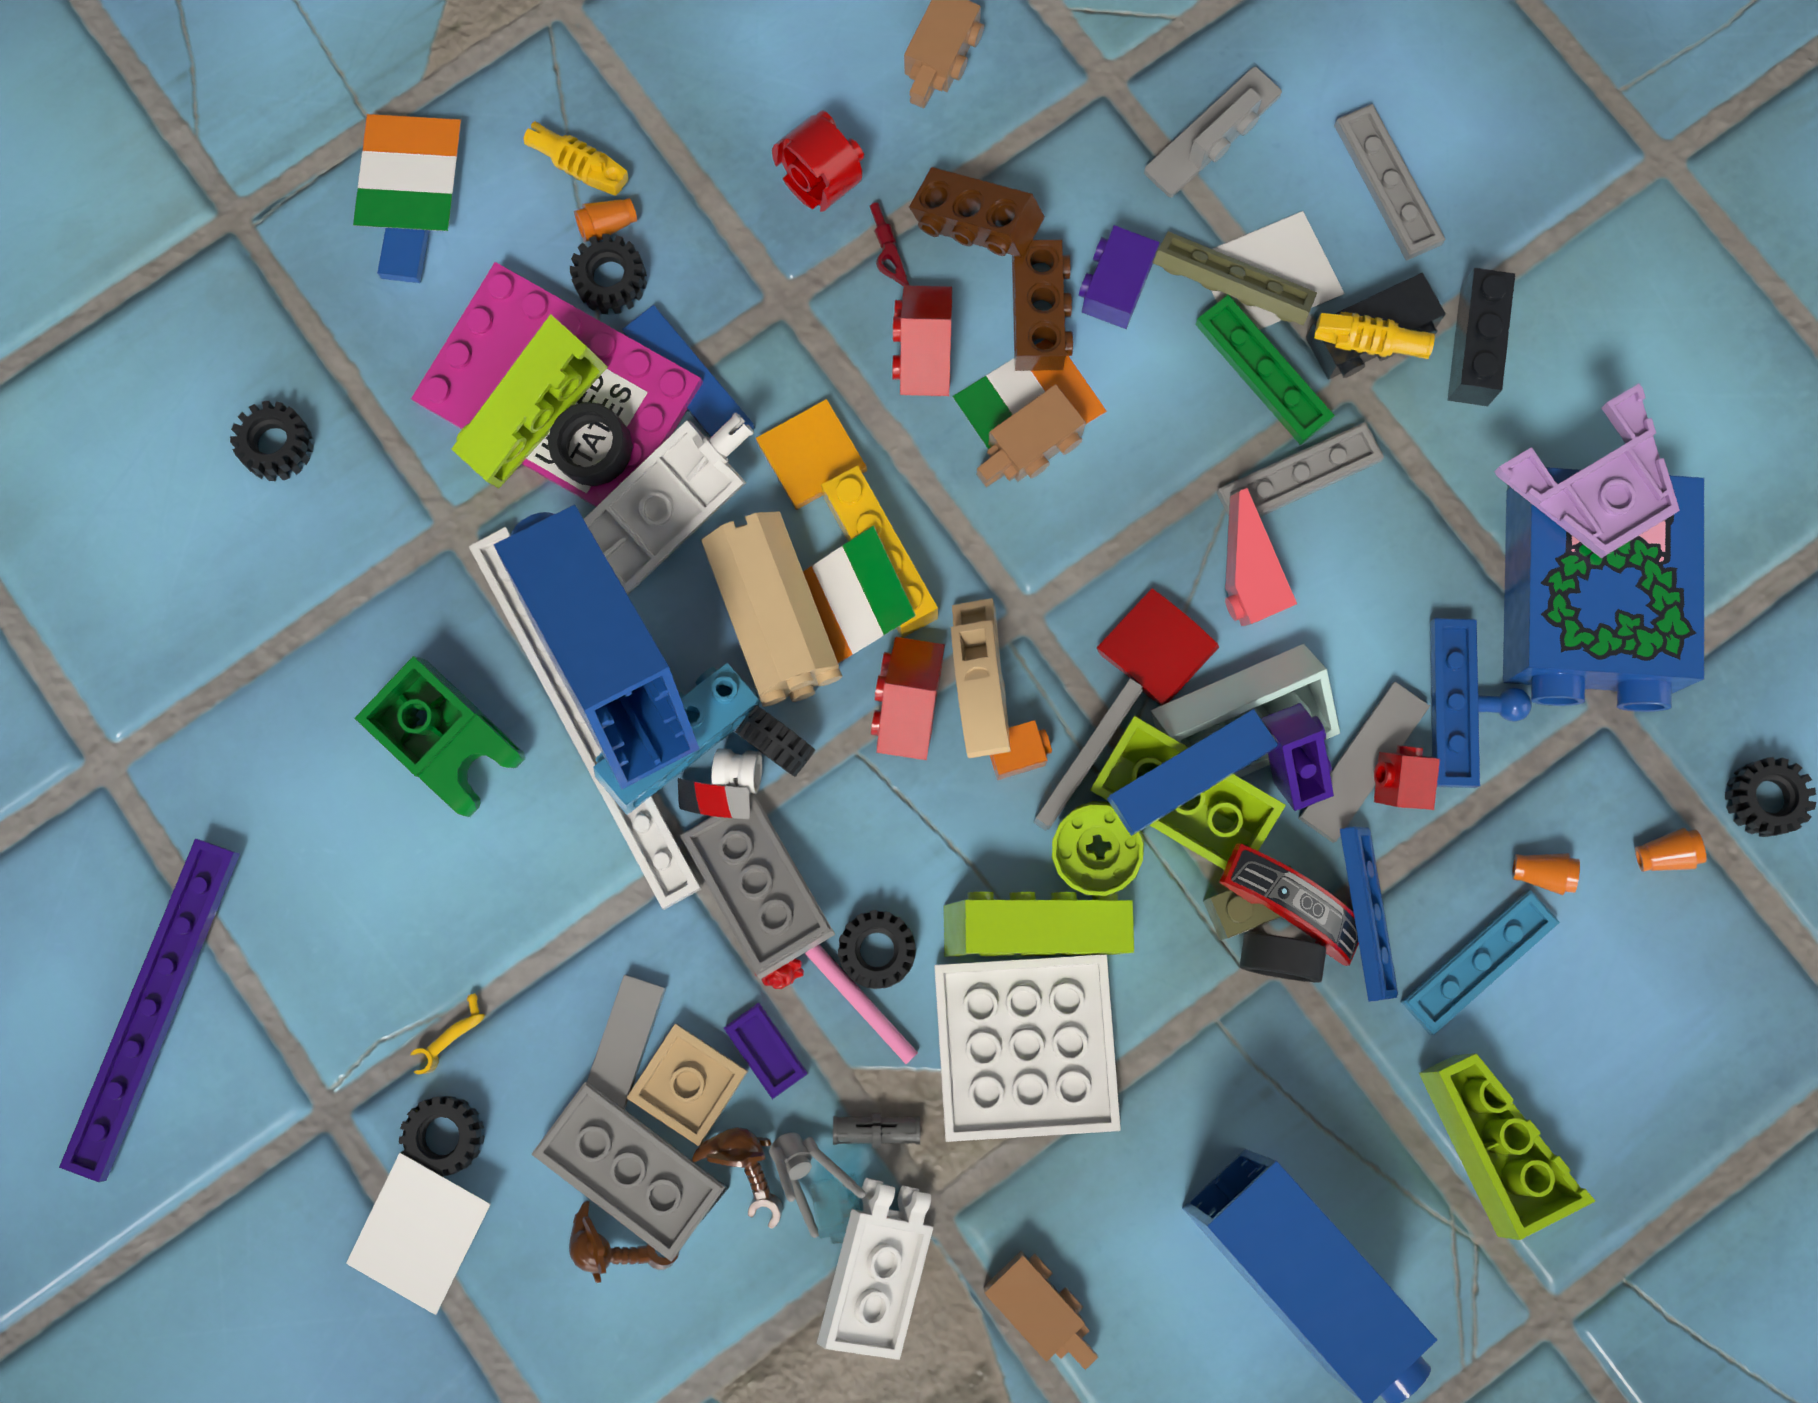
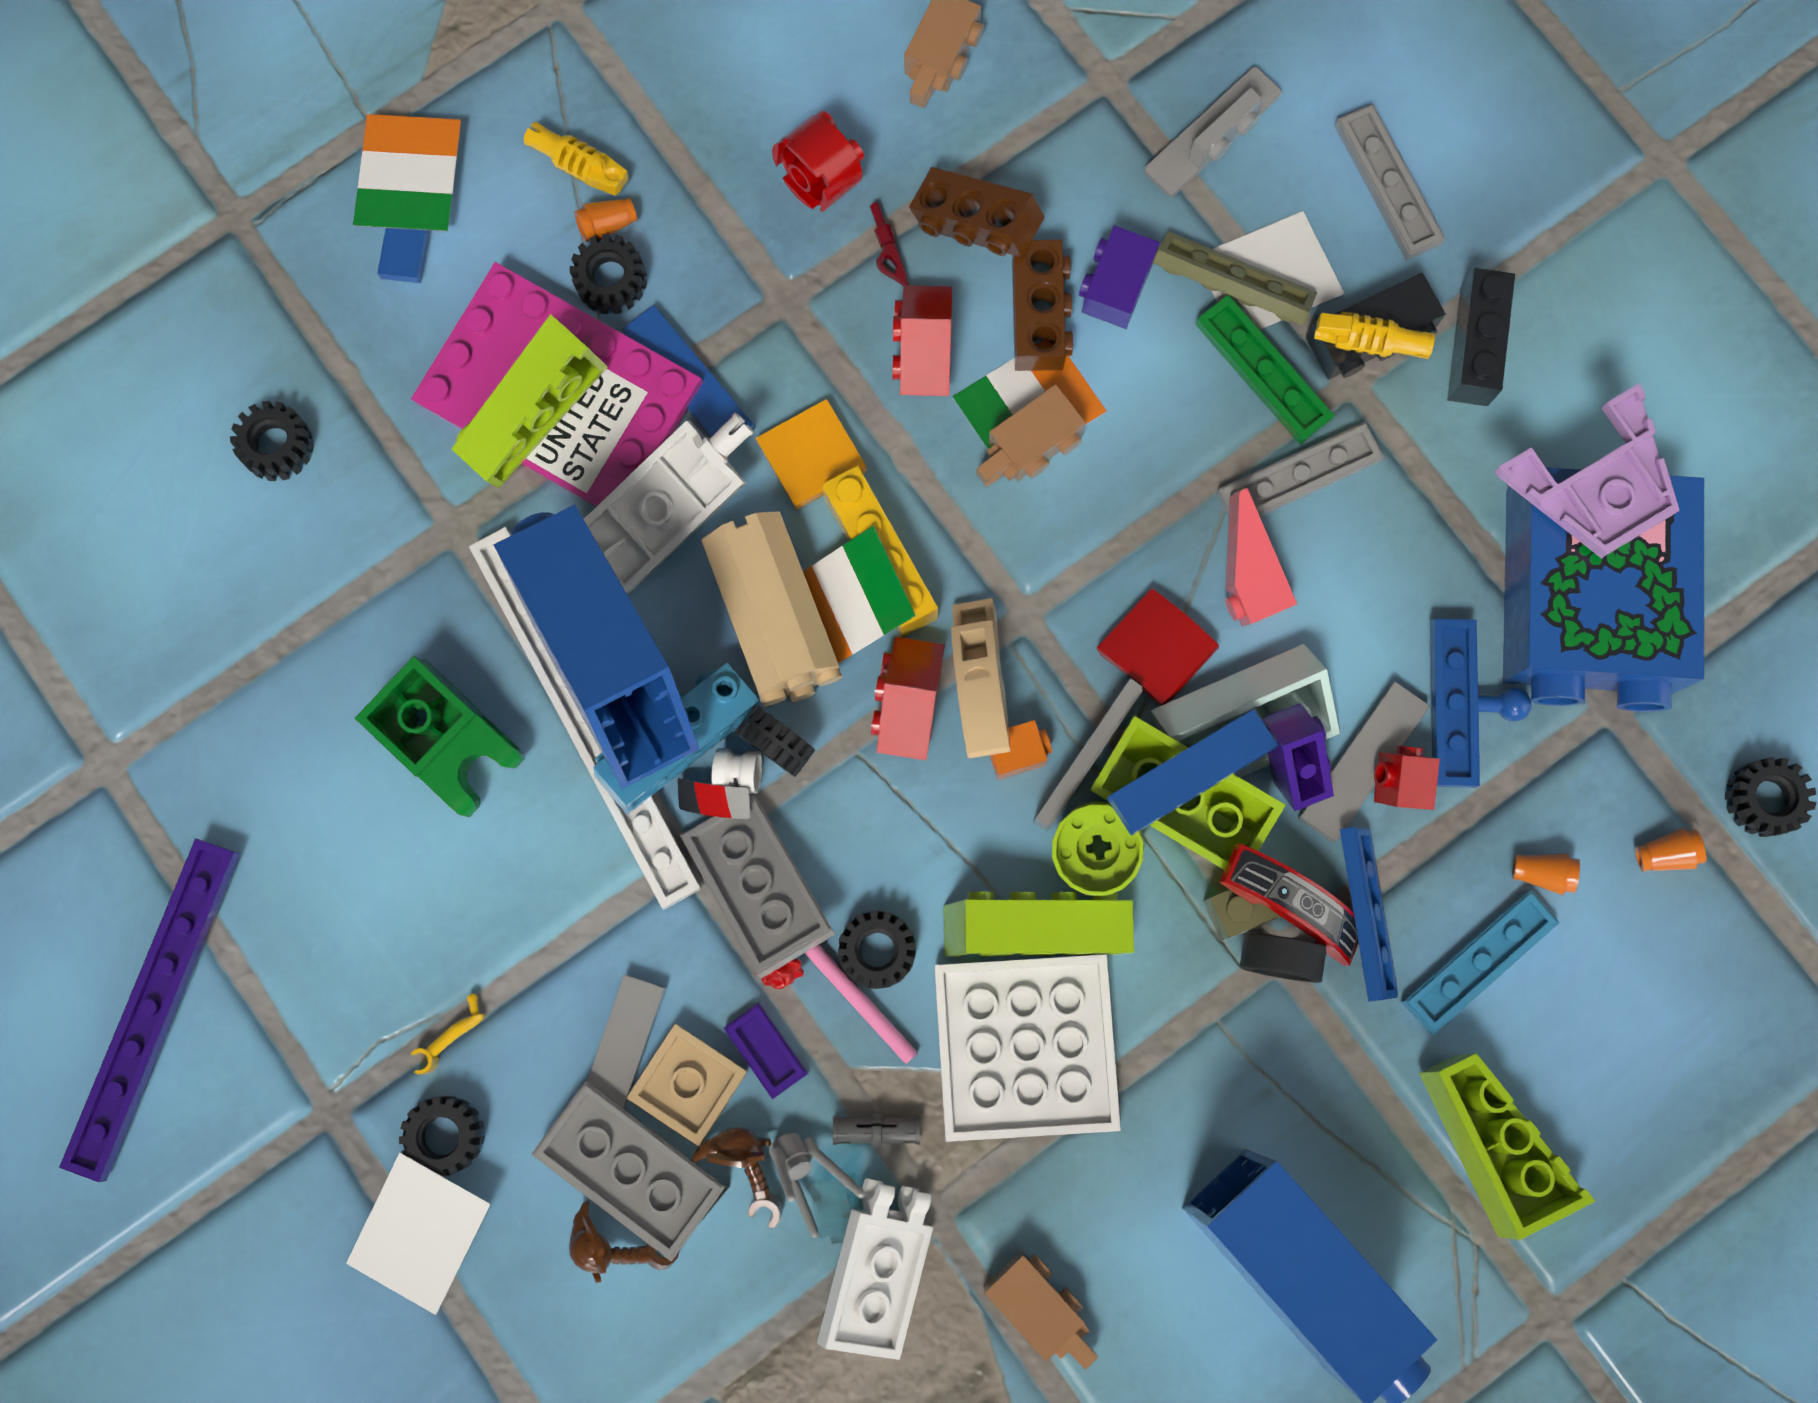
(574, 419): black tyre -> none

